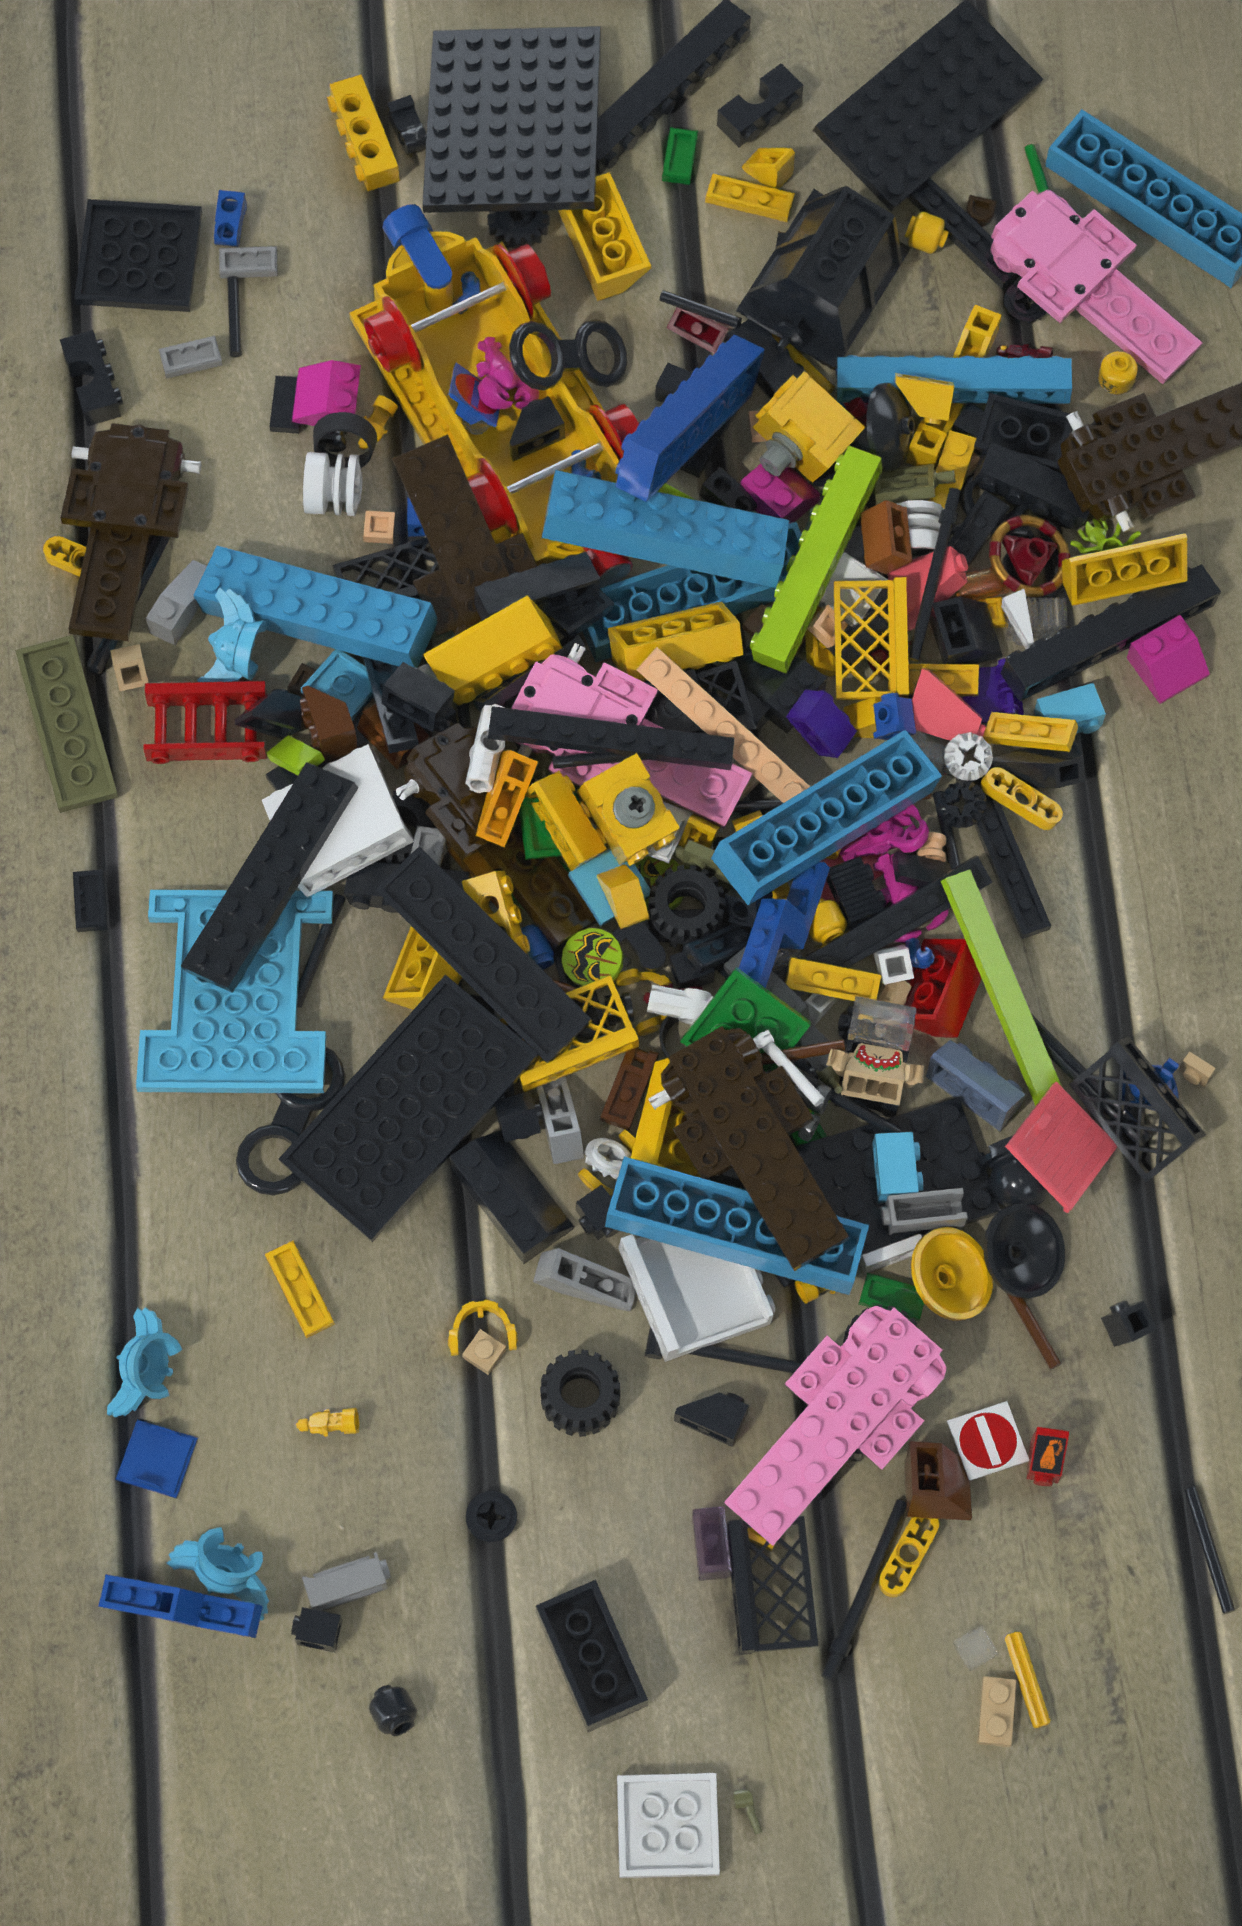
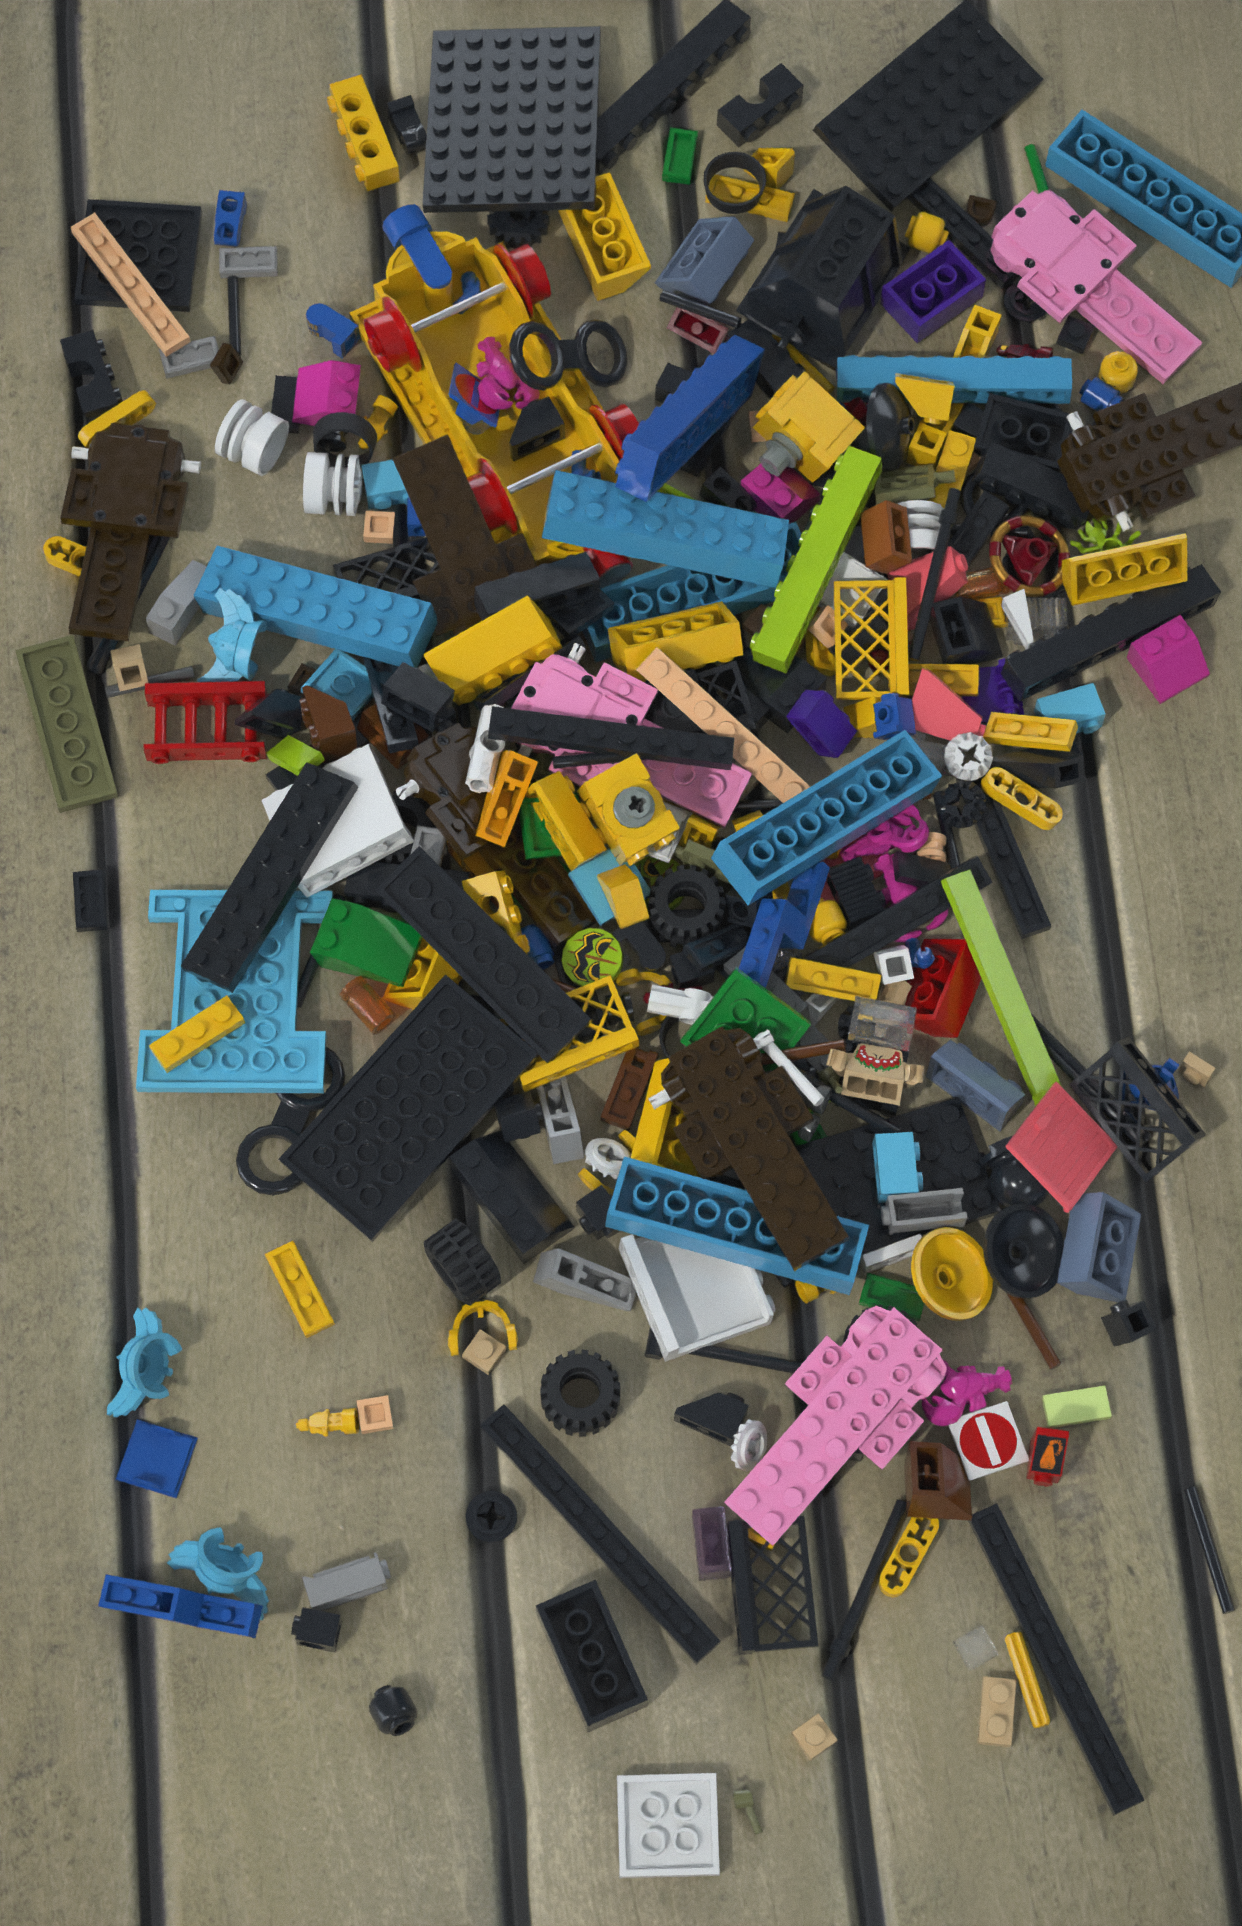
(125, 413): none -> yellow beam
(130, 284): none -> light nougat plate
(166, 677): none -> dark grey bar
(197, 1034): none -> yellow plate
(226, 363): none -> dark brown tile
(251, 437): none -> white wheel
(334, 327): none -> blue leg
(365, 943): none -> green slope
(367, 1005): none -> clear orange piece
(374, 1414): none -> light nougat plate
(383, 485): none -> medium azure brick
(462, 1262): none -> black tyre
(600, 1534): none -> black plate
(706, 259): none -> sand blue slope
(738, 160): none -> black tyre
(749, 1445): none -> white gear
(814, 1737): none -> tan plate
(933, 291): none -> dark purple brick
(963, 1389): none -> dark pink animal
(1055, 1660): none -> black plate
(1075, 334): none -> black plate
(1076, 1407): none -> yellowish green tile
(1099, 394): none -> blue brick
(1099, 1247): none -> sand blue slope

